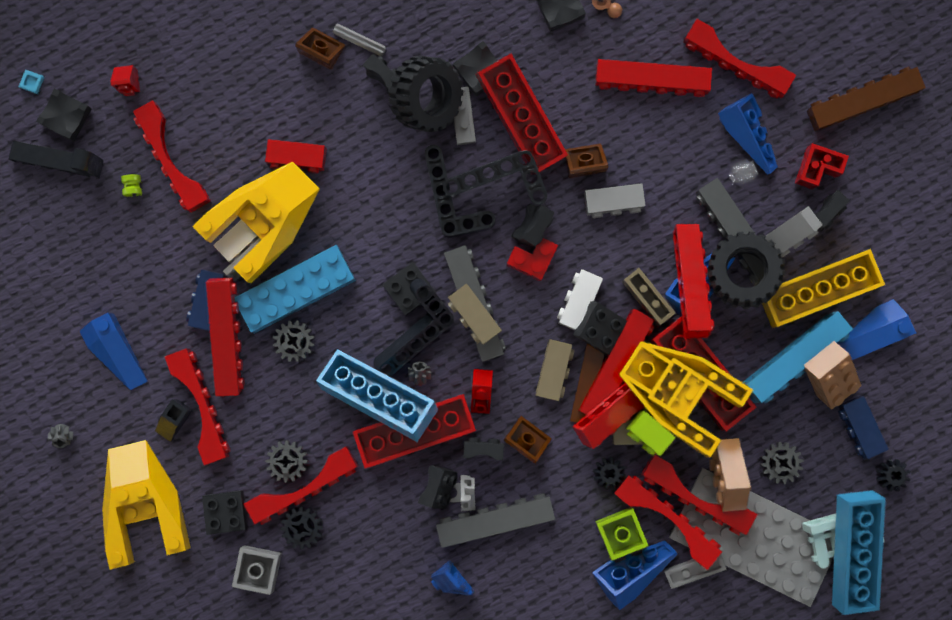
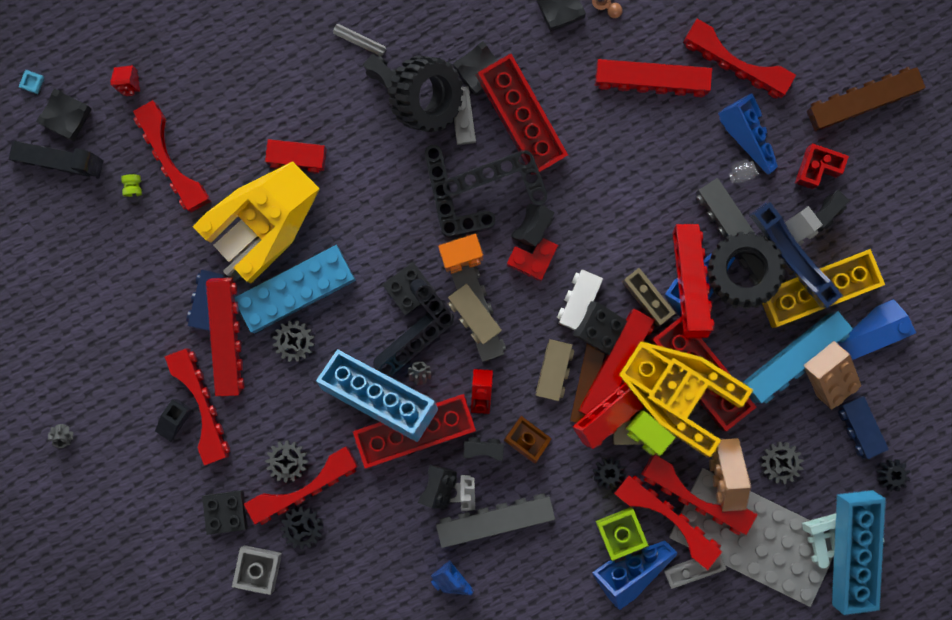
(109, 344): blue wedge -> none
(138, 491): yellow wedge -> none
(320, 48): reddish brown slope -> none
(461, 253): none -> orange brick
(586, 160): reddish brown slope -> none
(614, 200): light grey brick -> none
(811, 277): none -> dark blue arch

